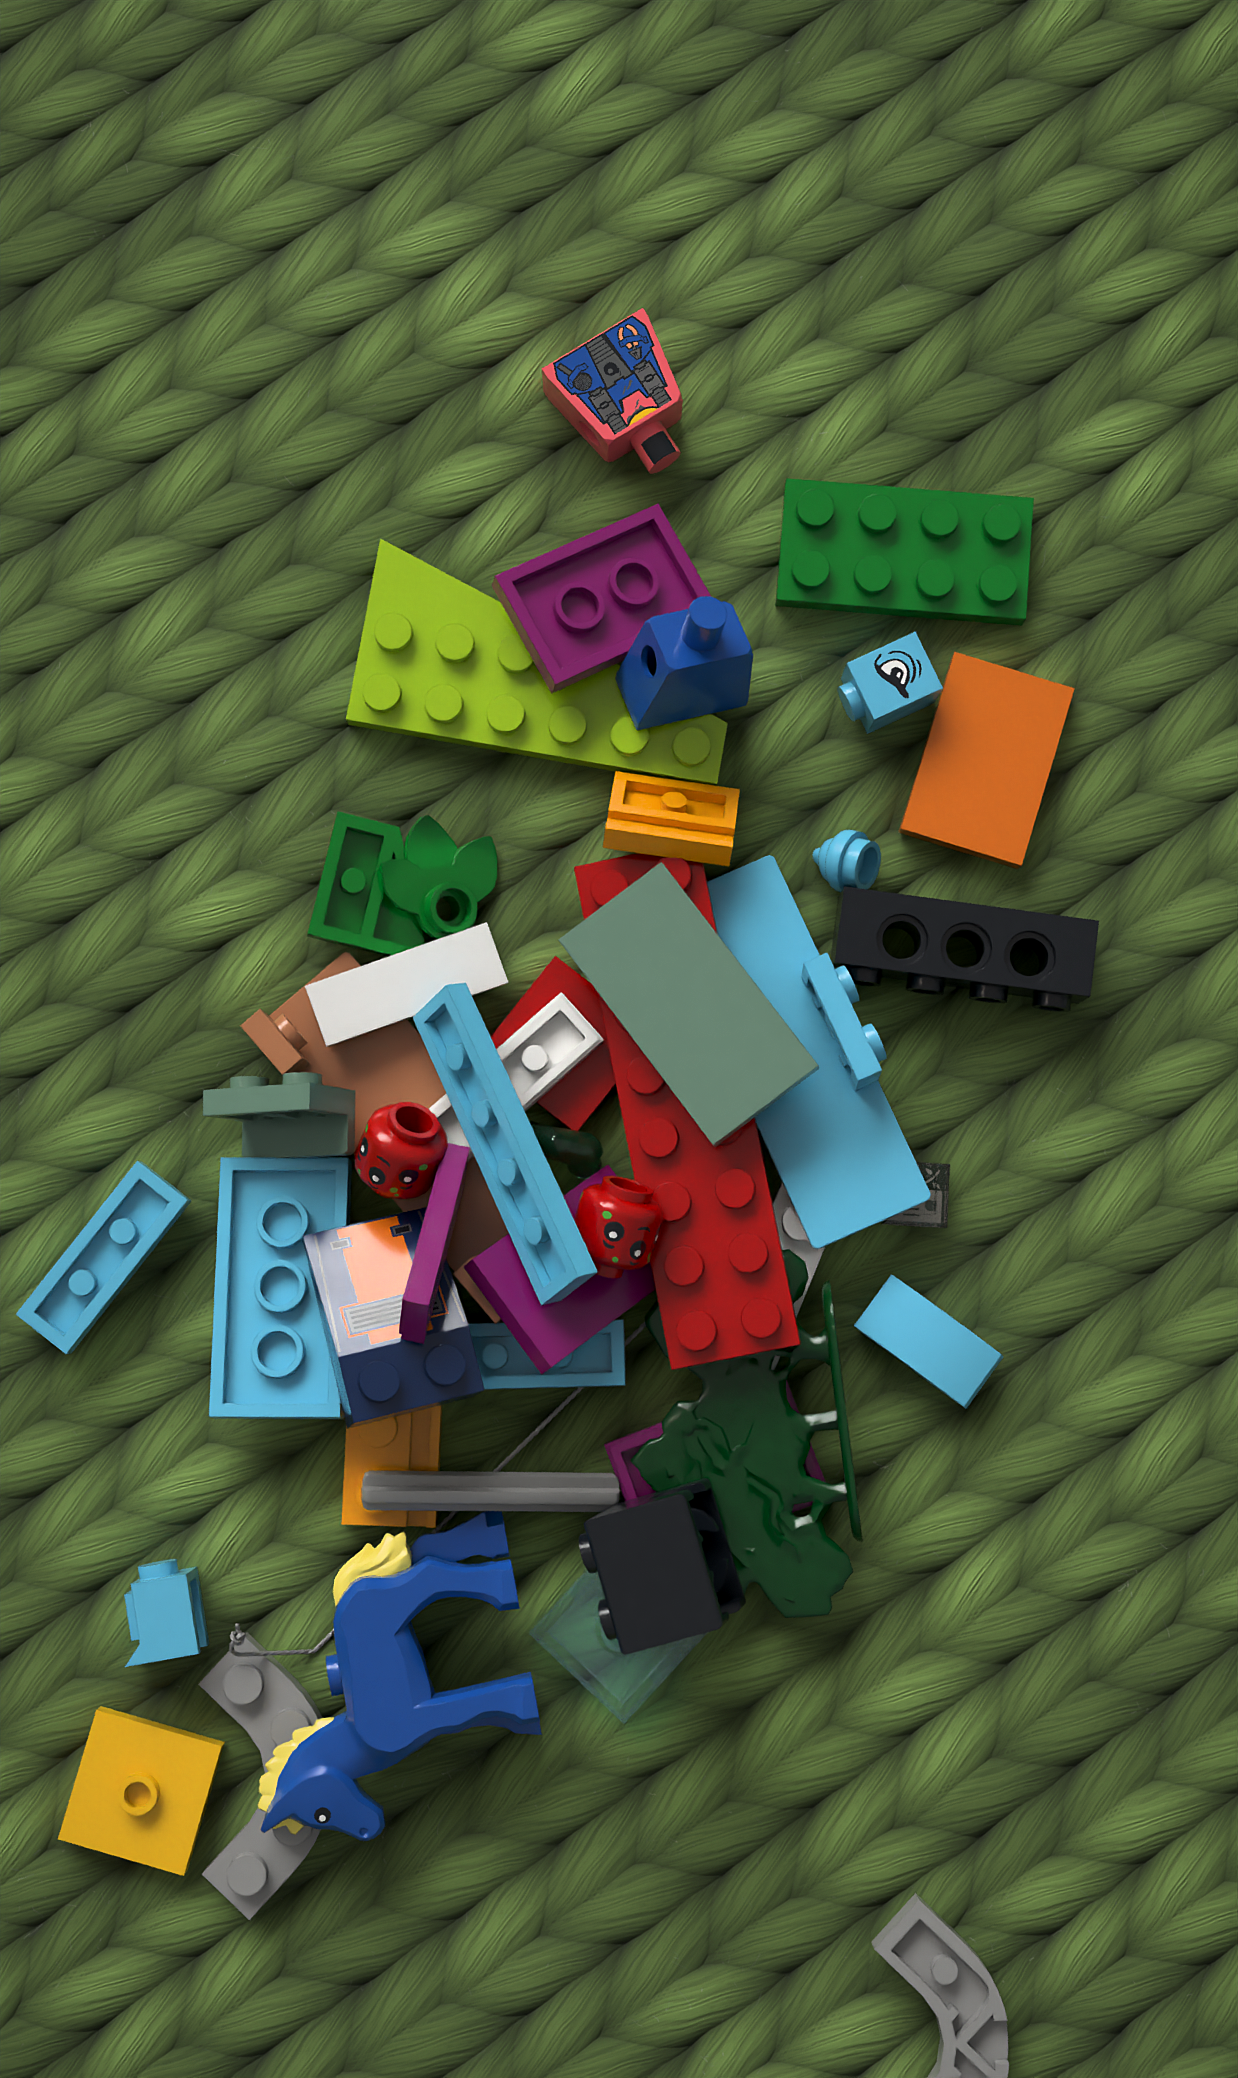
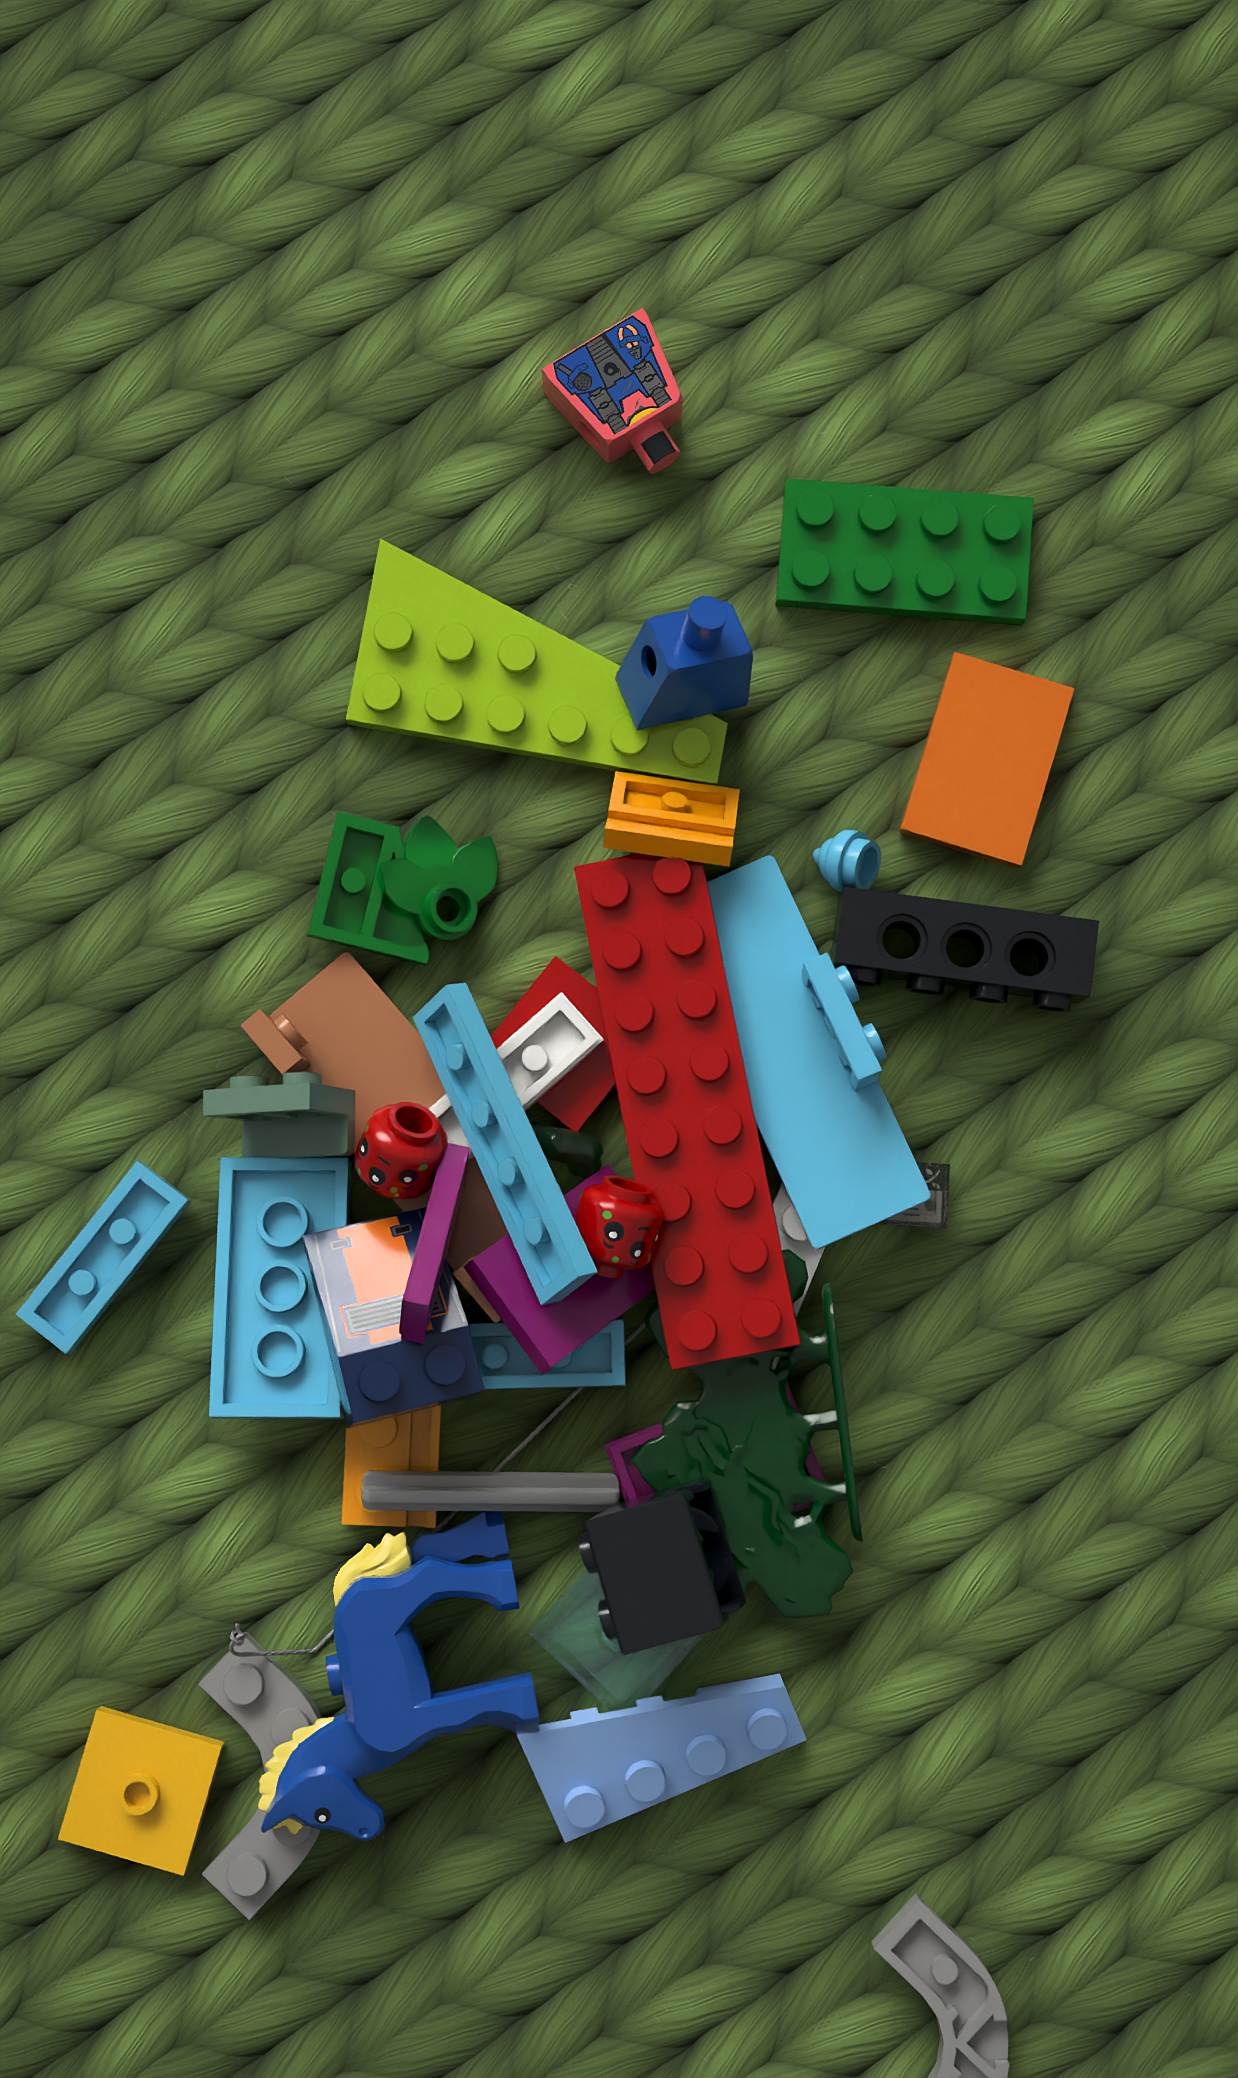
(166, 1613): medium azure window -> none
(403, 983): white tile -> none
(592, 596): magenta plate -> none
(639, 1756): none -> light blue wing
(688, 1004): sand green tile -> none
(889, 683): medium azure brick -> none
(928, 1341): medium azure slope -> none

